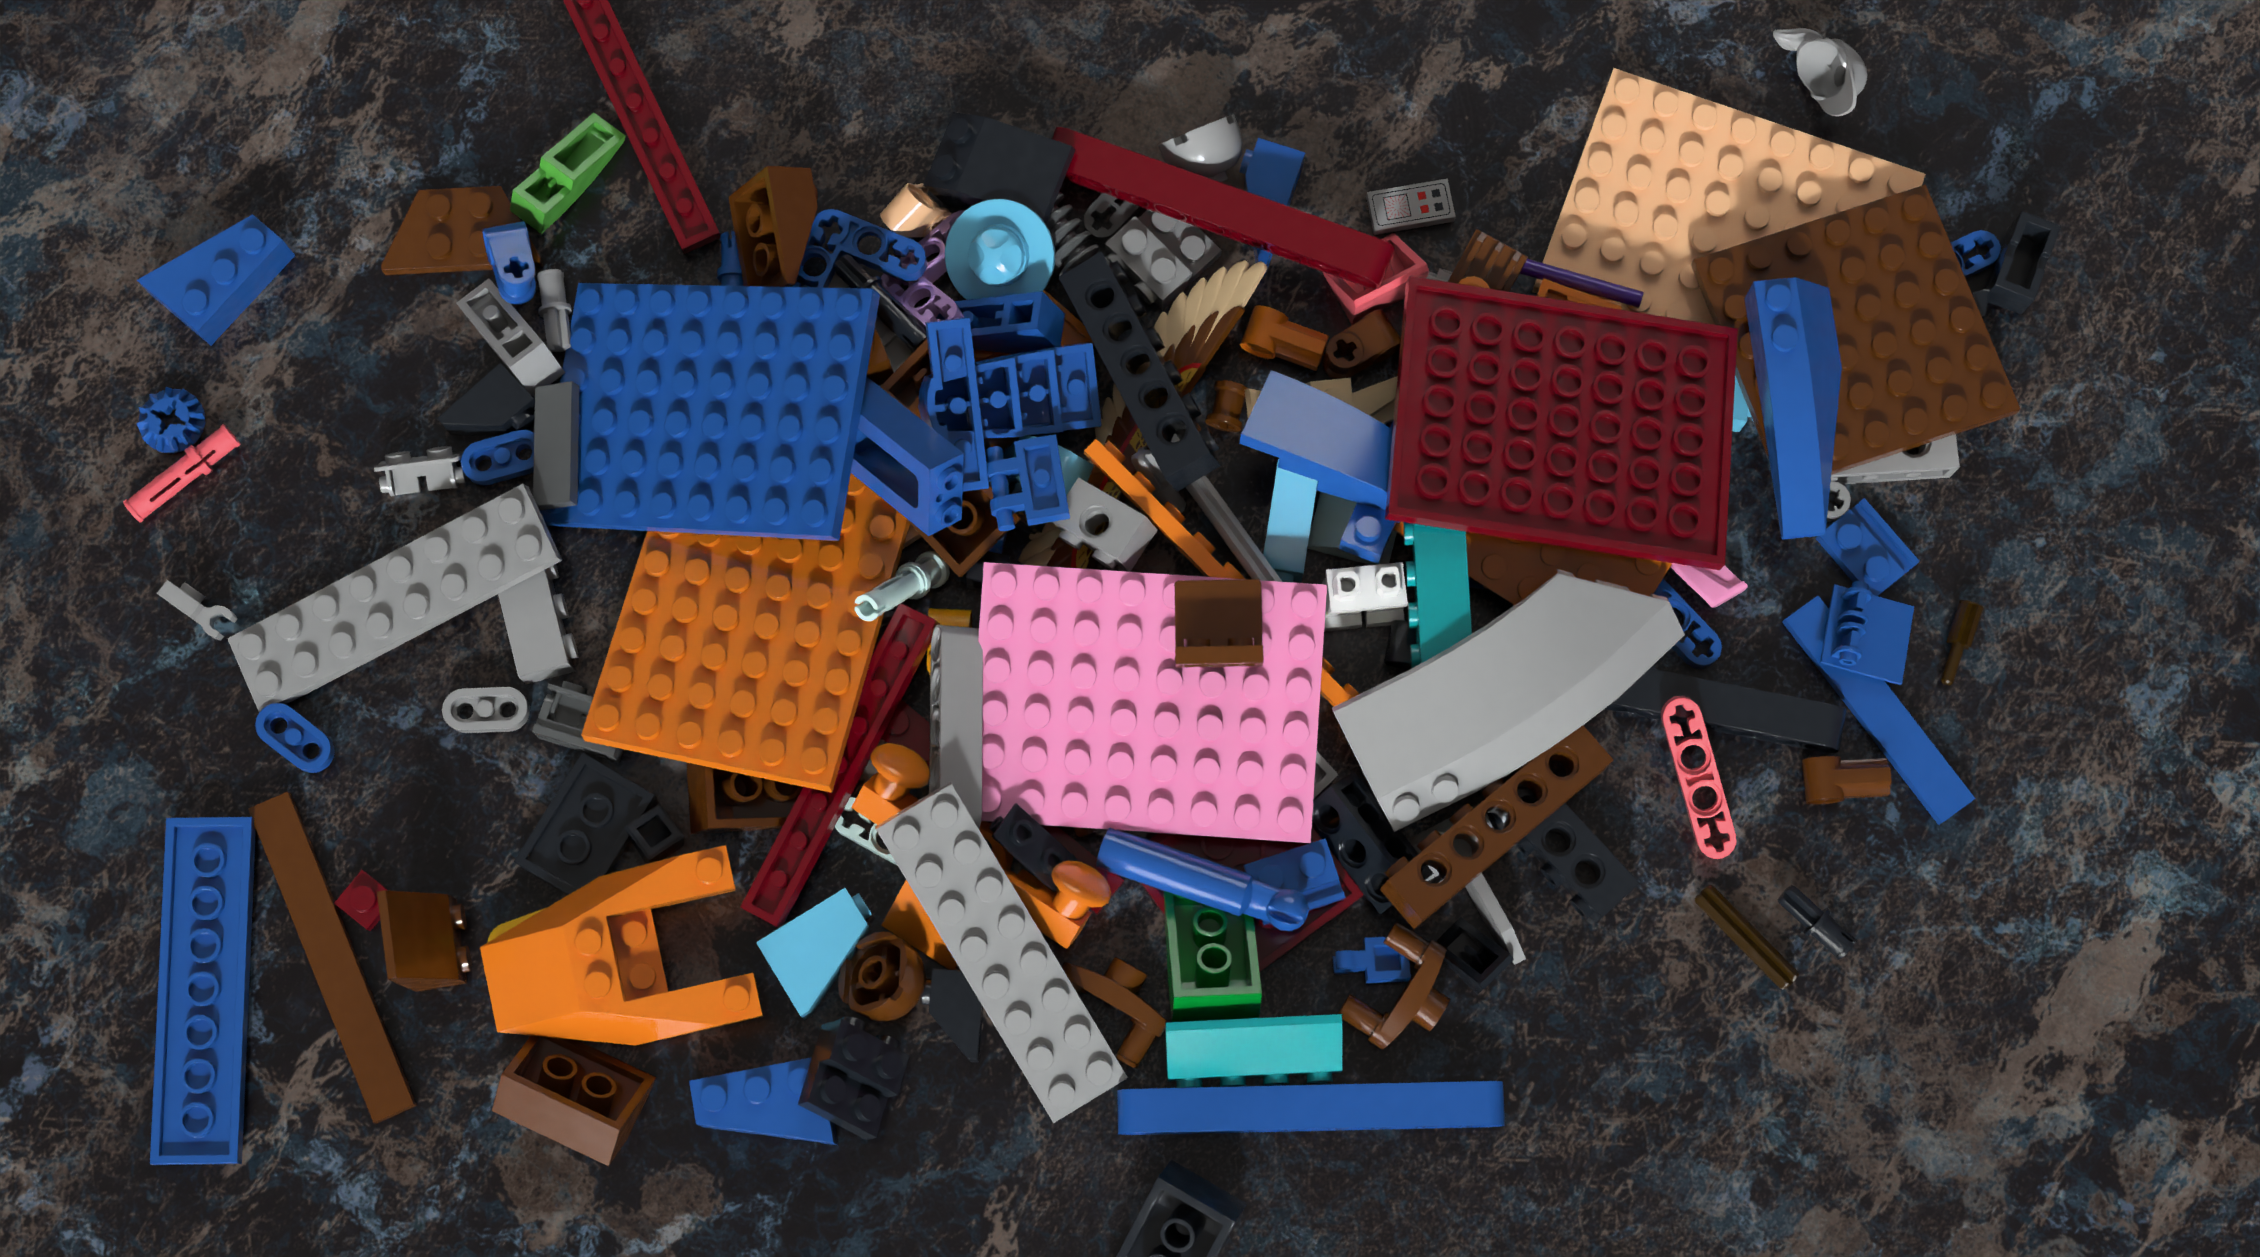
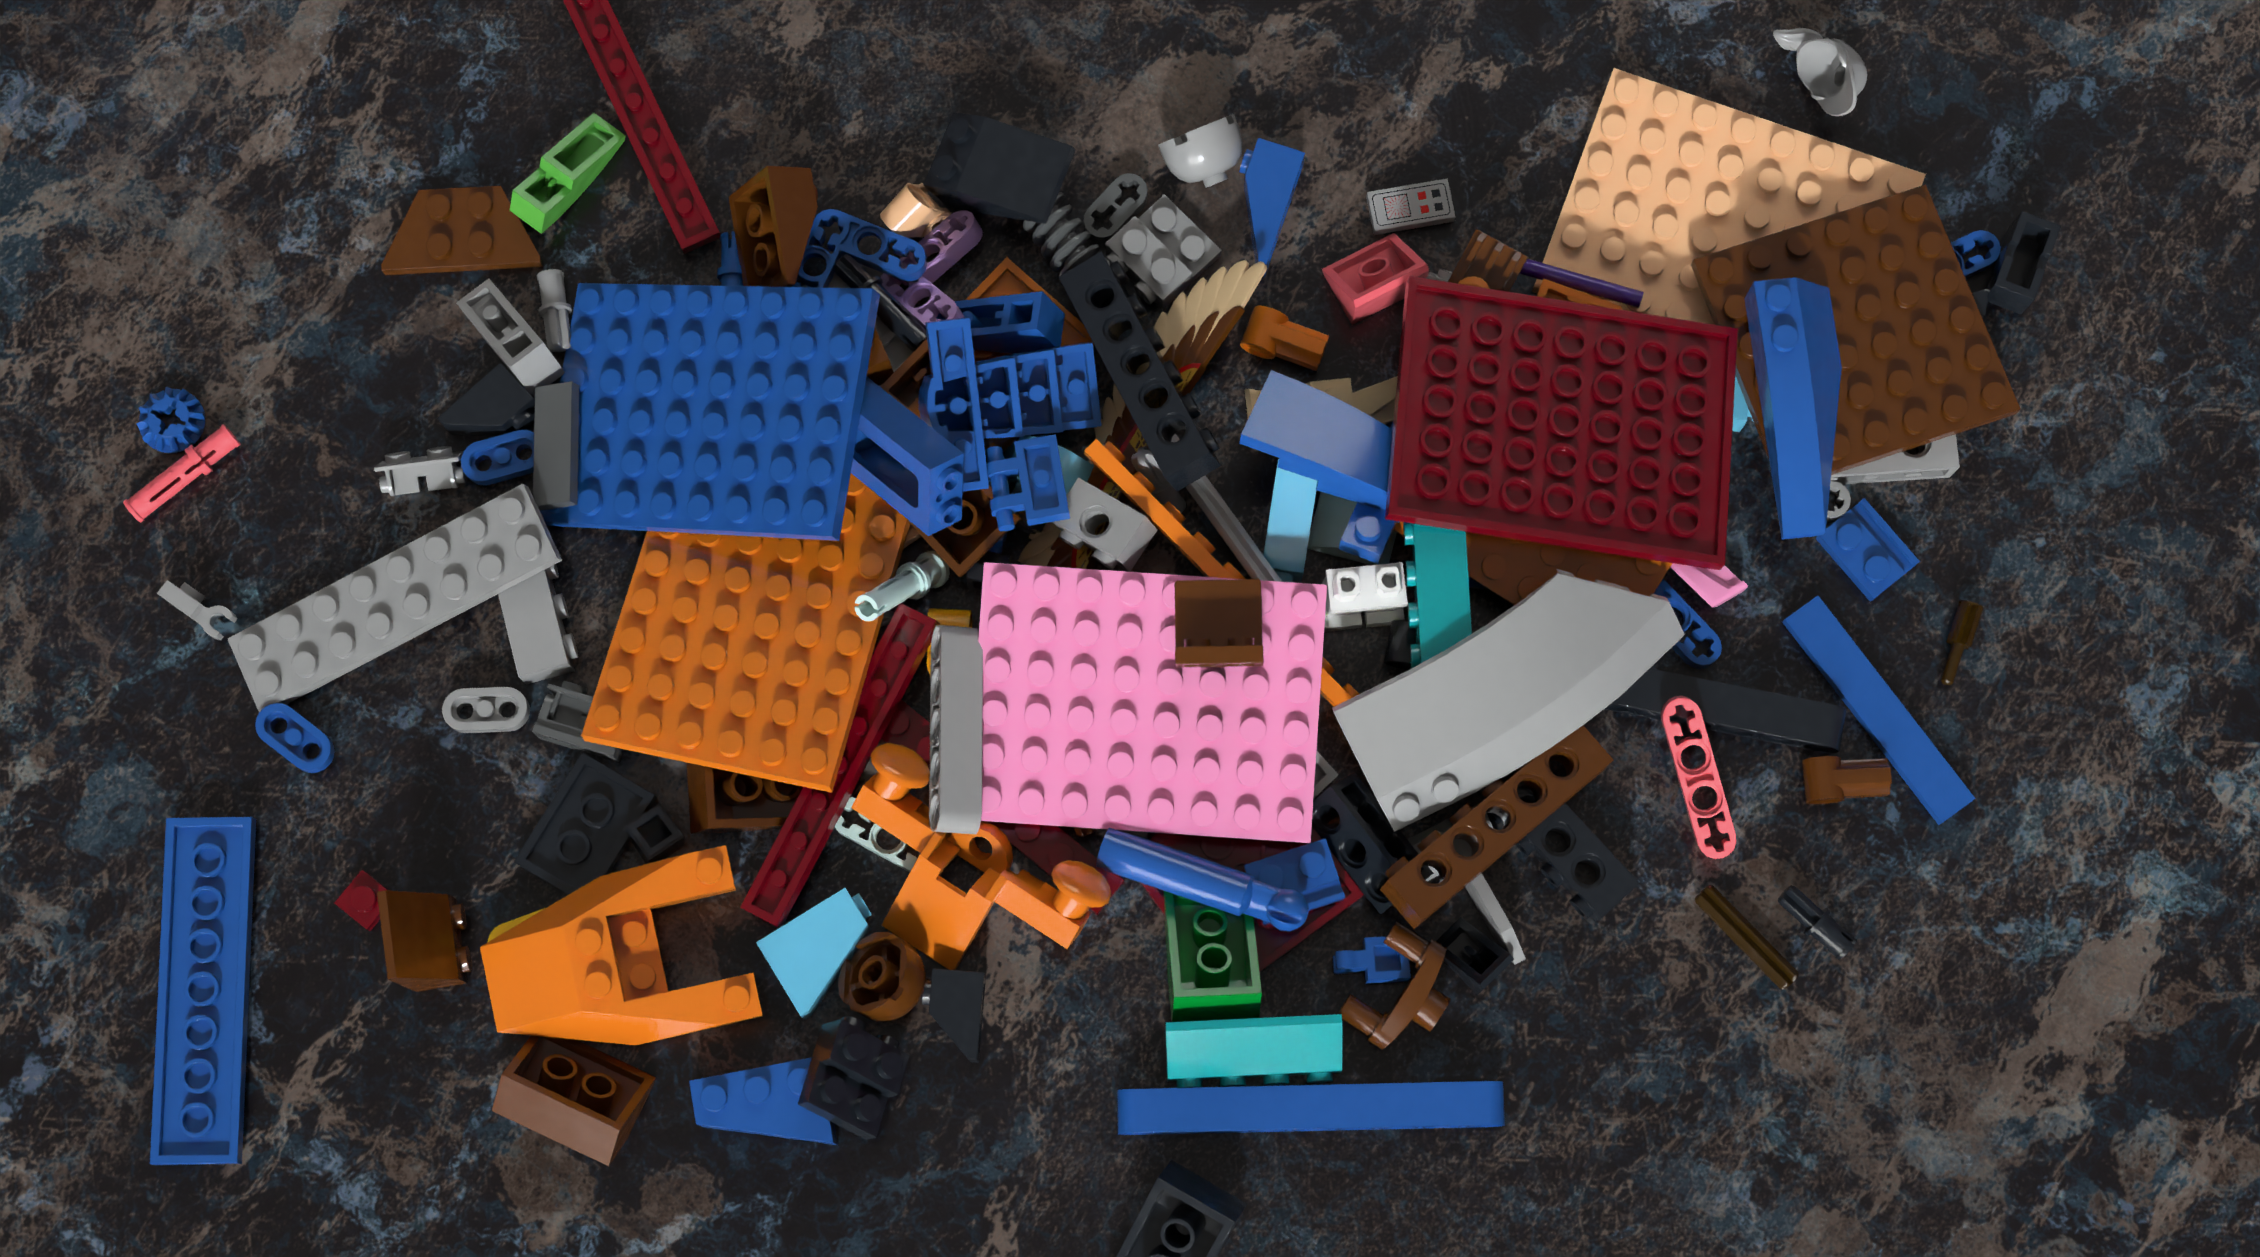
(219, 277): blue wedge -> none
(332, 957): reddish brown tile -> none
(512, 261): blue piece -> none
(999, 250): medium azure hat -> none
(1001, 951): light grey plate -> none
(1030, 844): black hinge -> none
(1120, 989): reddish brown connector -> none
(1226, 210): dark red beam -> none
(1227, 406): reddish brown bush -> none
(1366, 342): reddish brown piece -> none
(1867, 633): blue hinge -> none

